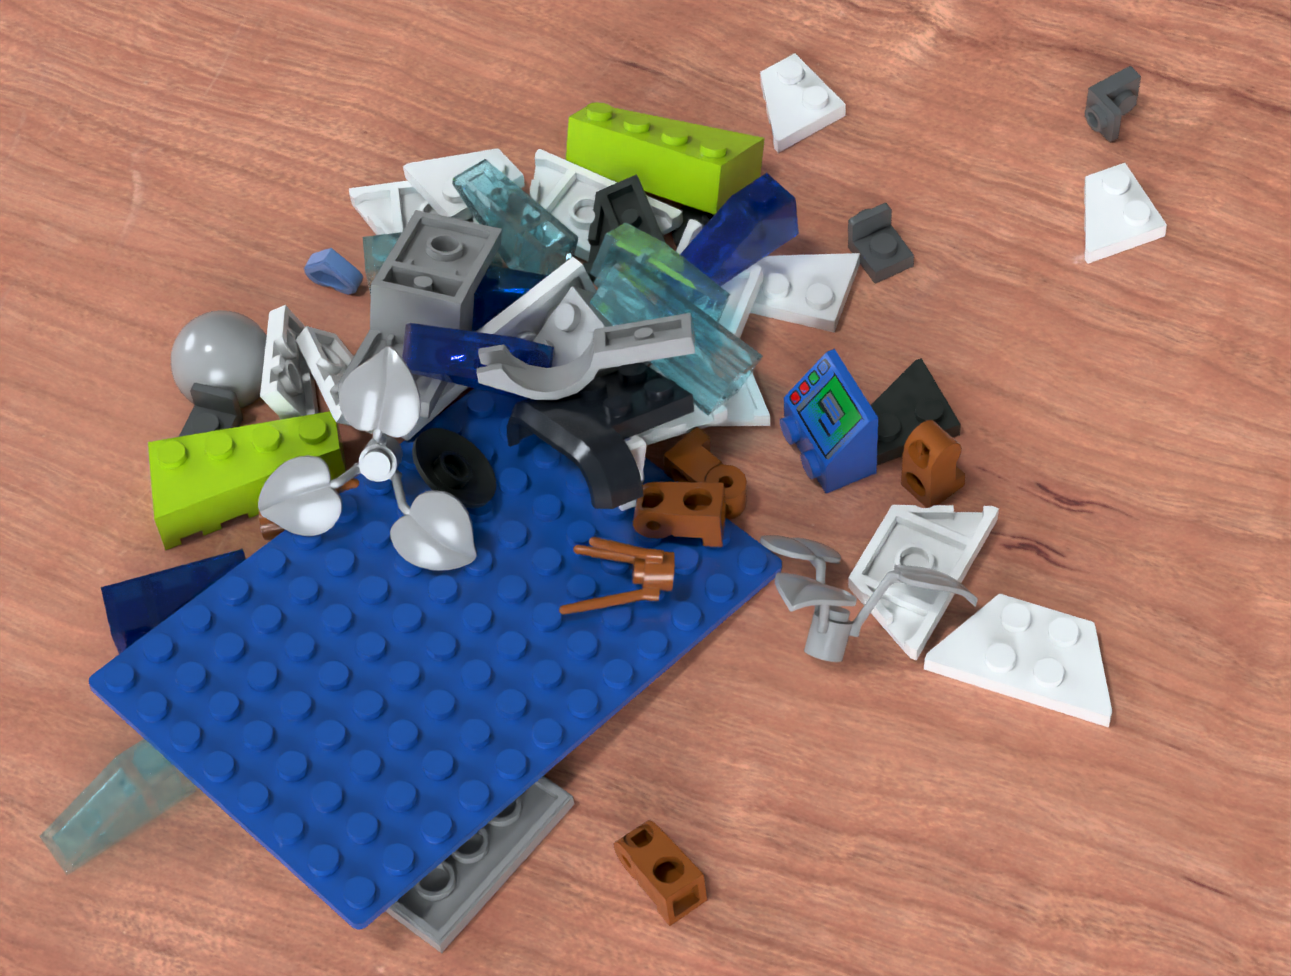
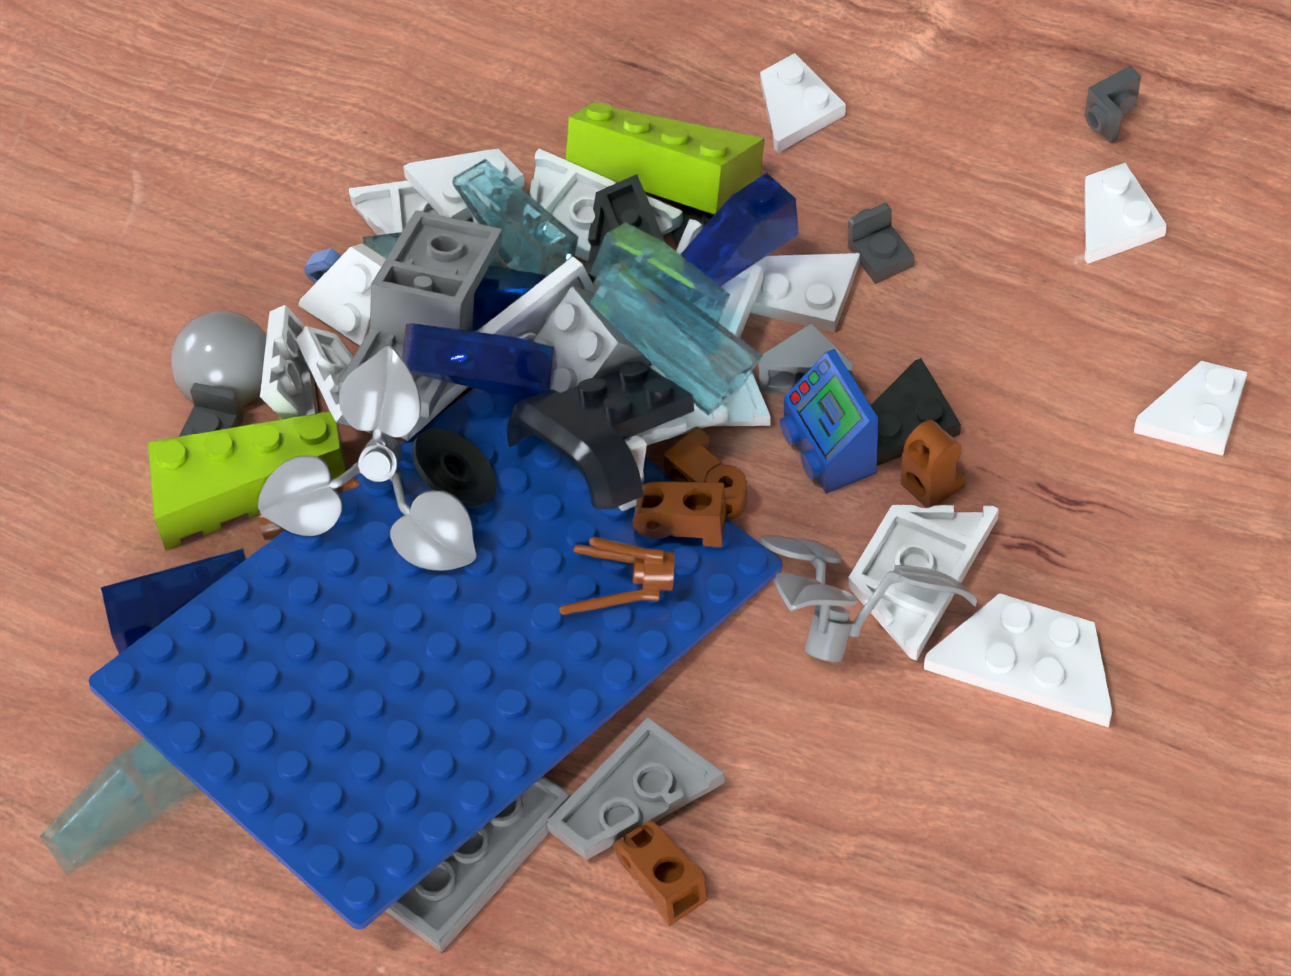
(344, 293): none -> white wing
(608, 348): light grey piece -> none
(635, 784): none -> light grey wing
(793, 358): none -> light grey slope
(1196, 409): none -> white wing

